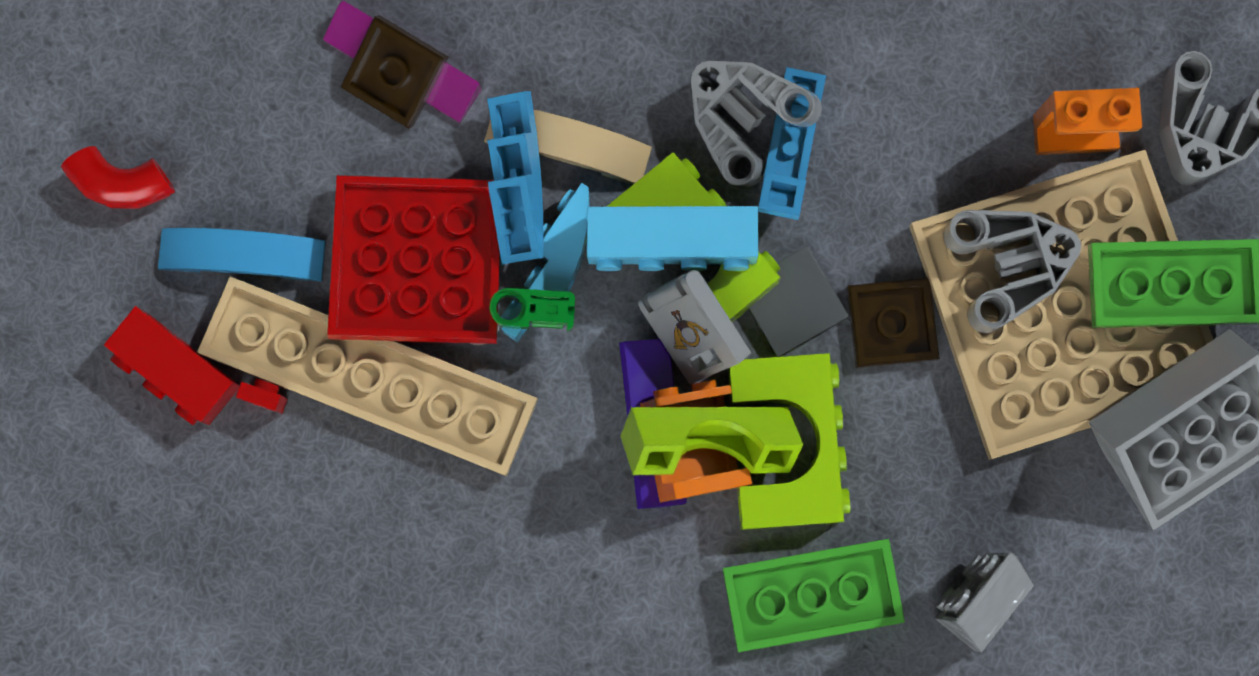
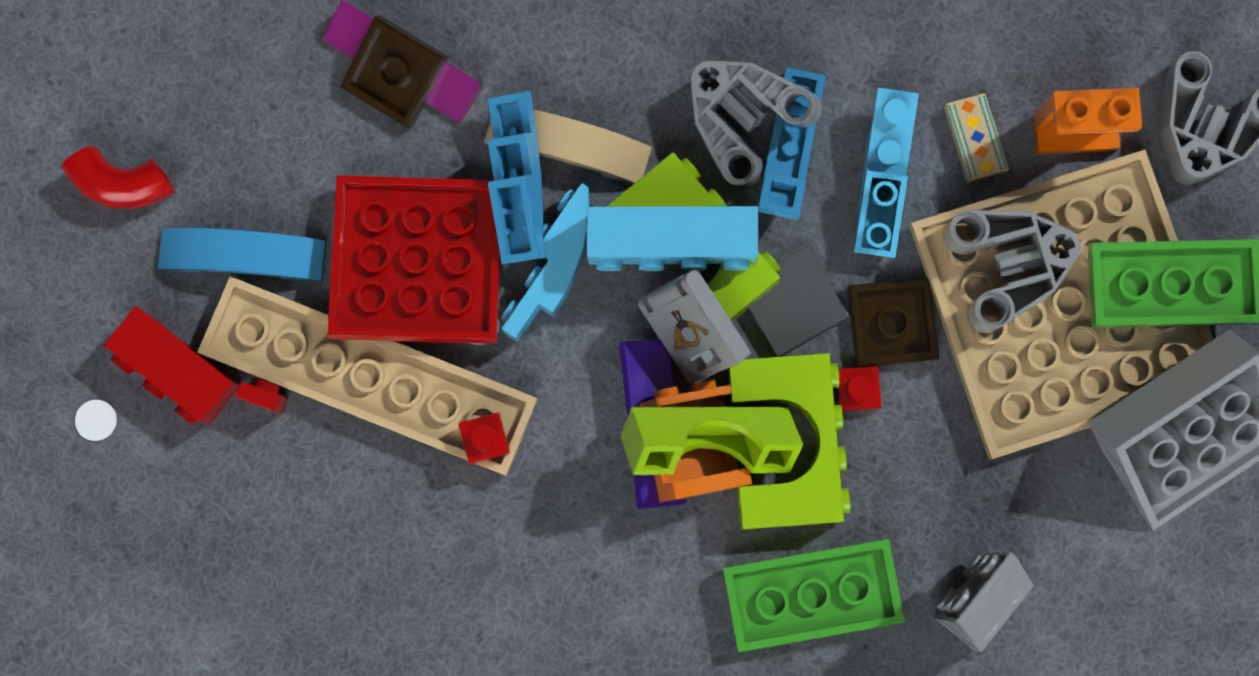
(95, 420): none -> white piece
(484, 438): none -> red plate
(539, 308): green piece -> none
(859, 389): none -> red plate
(885, 172): none -> medium azure slope
(976, 138): none -> tan tile

